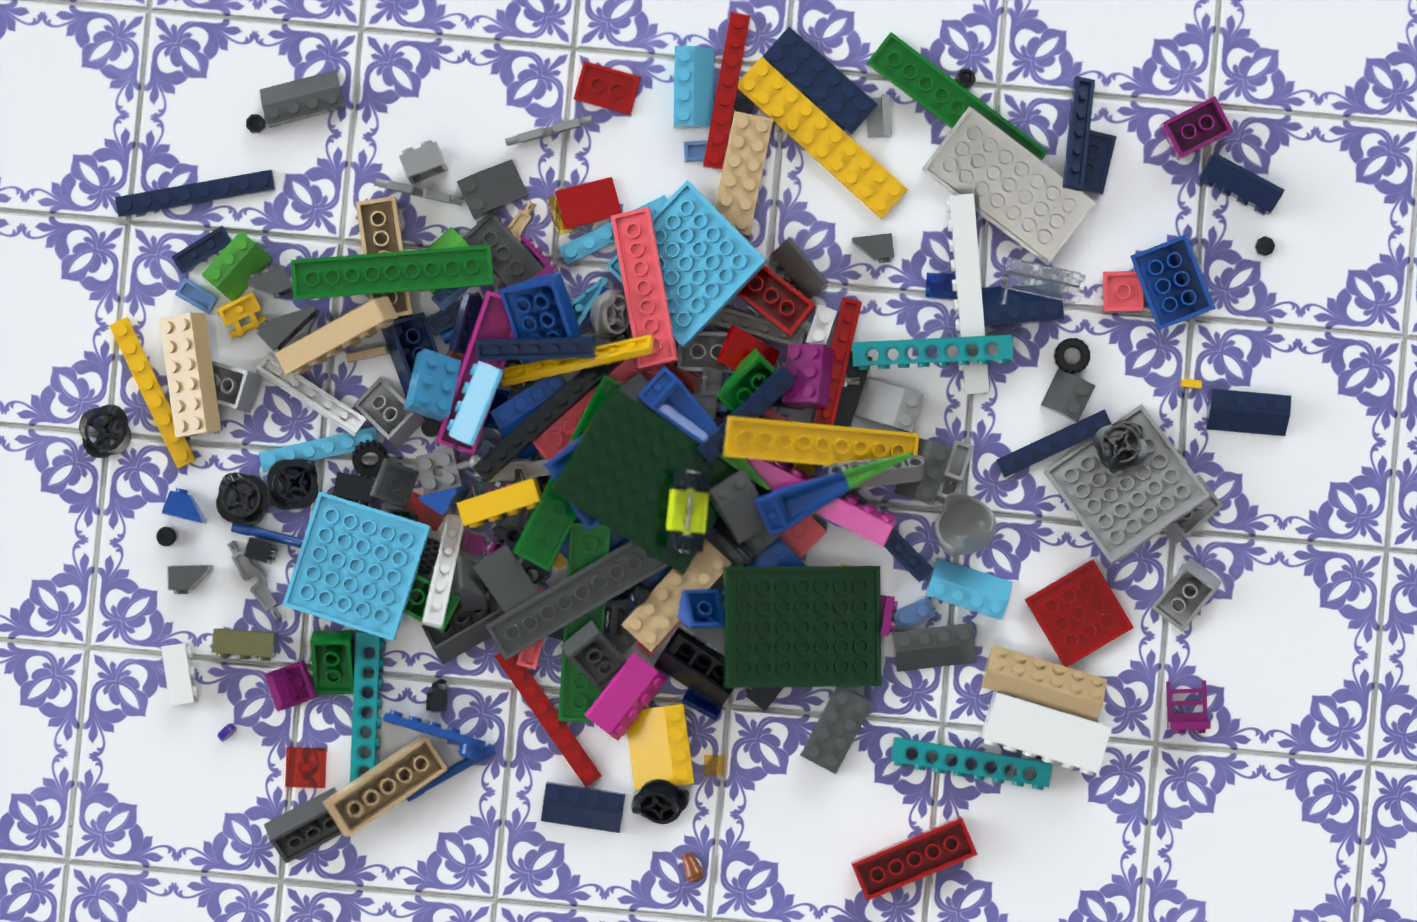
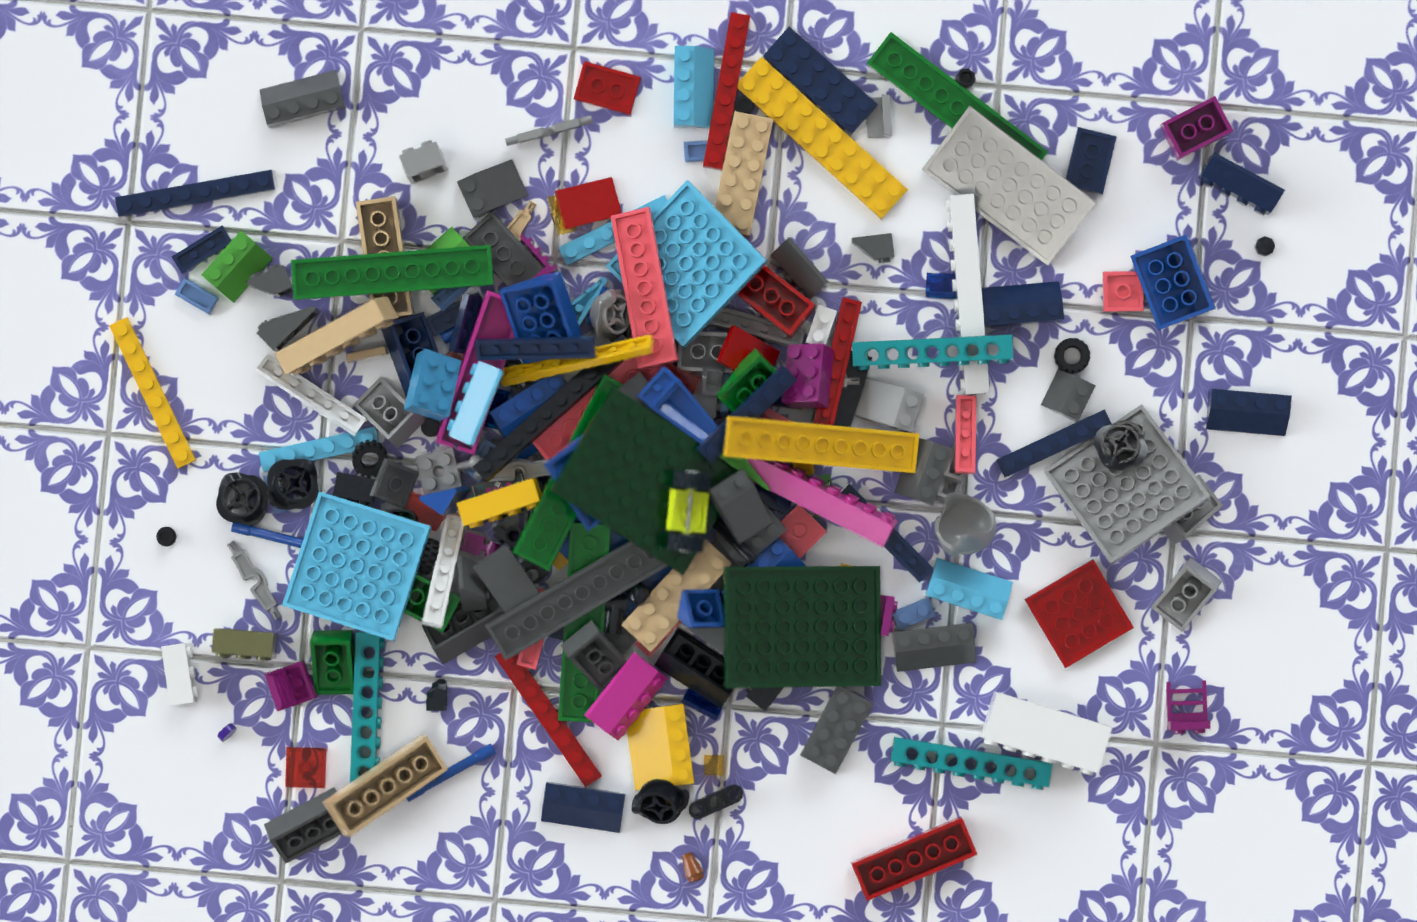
(115, 413): black piece -> none
(183, 506): blue slope -> none
(186, 577): dark grey slope -> none
(190, 374): tan brick -> none
(235, 386): light grey slope -> none
(238, 310): yellow plate -> none
(255, 123): black tile -> none
(260, 550): black brick -> none
(423, 193): light grey piece -> none
(469, 746): blue plate -> none
(708, 808): none -> black beam
(795, 502): blue plate -> none
(904, 472): light grey beam -> none
(965, 434): none -> coral plate
(1043, 280): clear slope -> none
(1044, 683): tan brick -> none
(1078, 133): dark blue plate -> none
(1191, 384): yellow tile -> none

